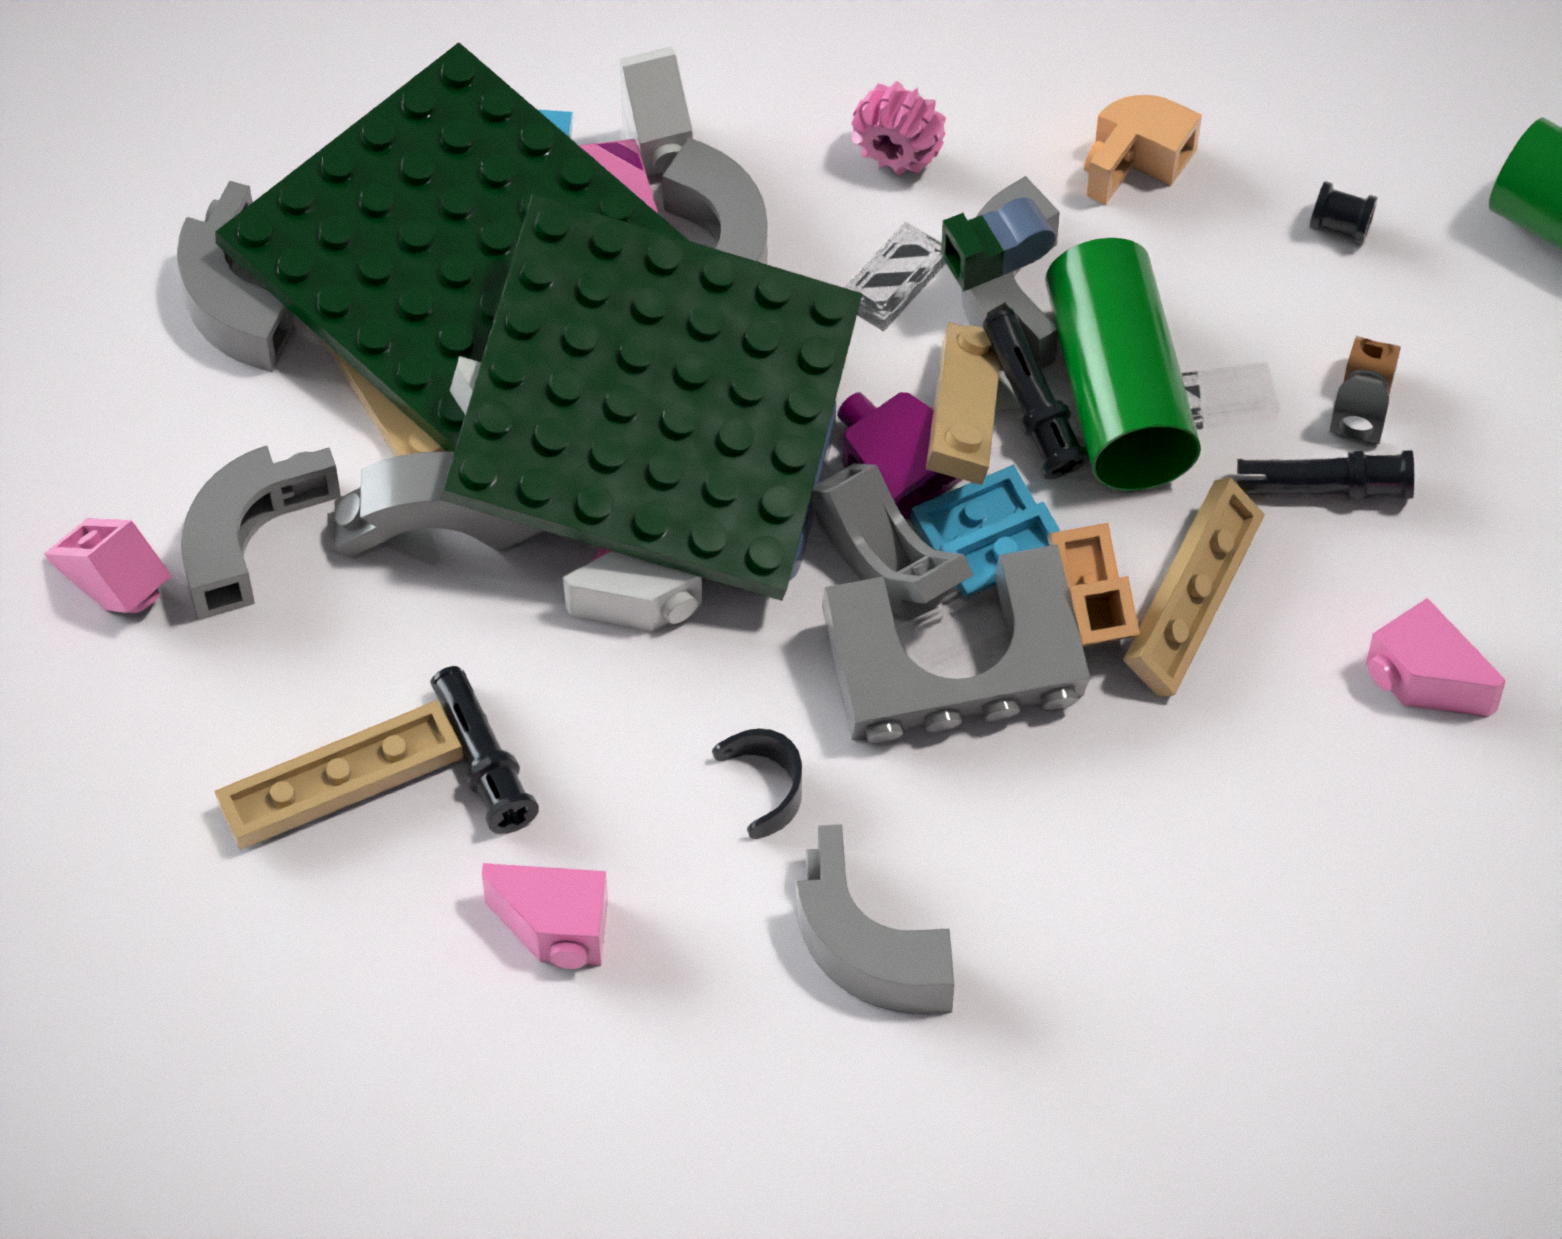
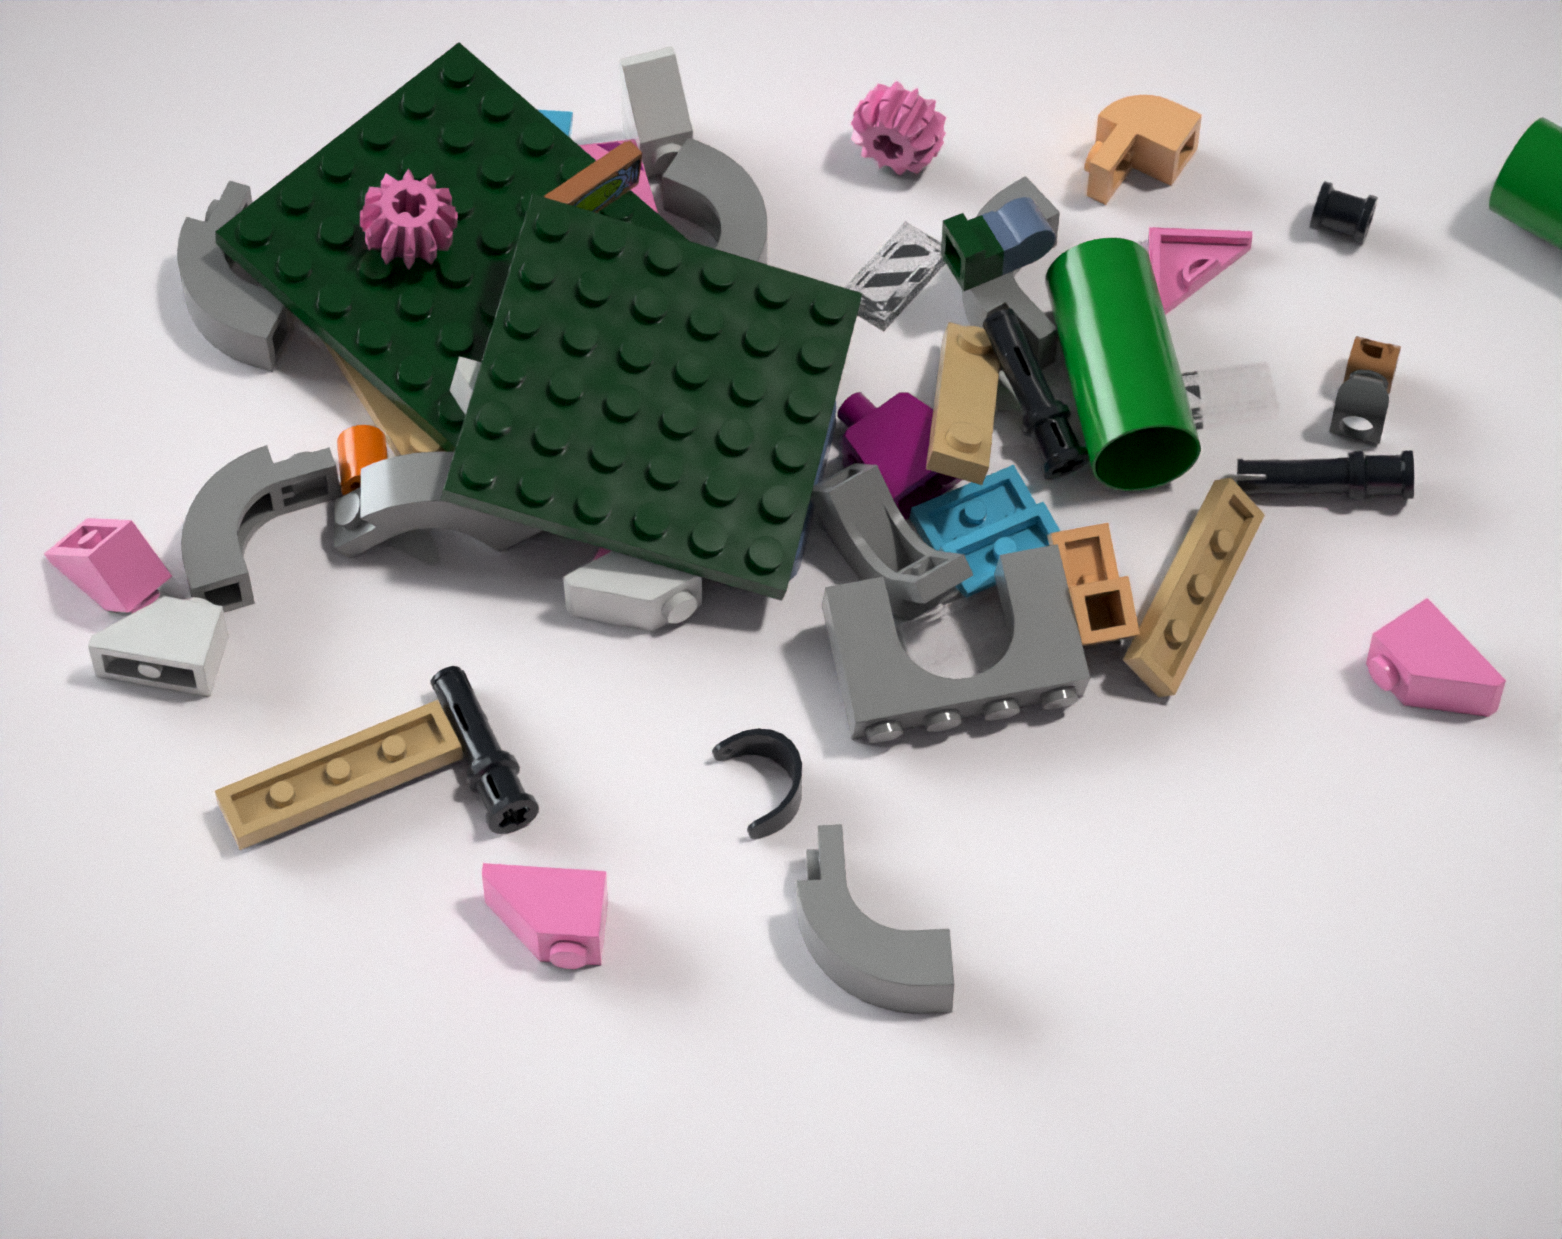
(164, 646): none -> white slope
(356, 449): none -> orange piece
(408, 219): none -> bright pink gear
(602, 180): none -> nougat tile
(1191, 258): none -> bright pink tile

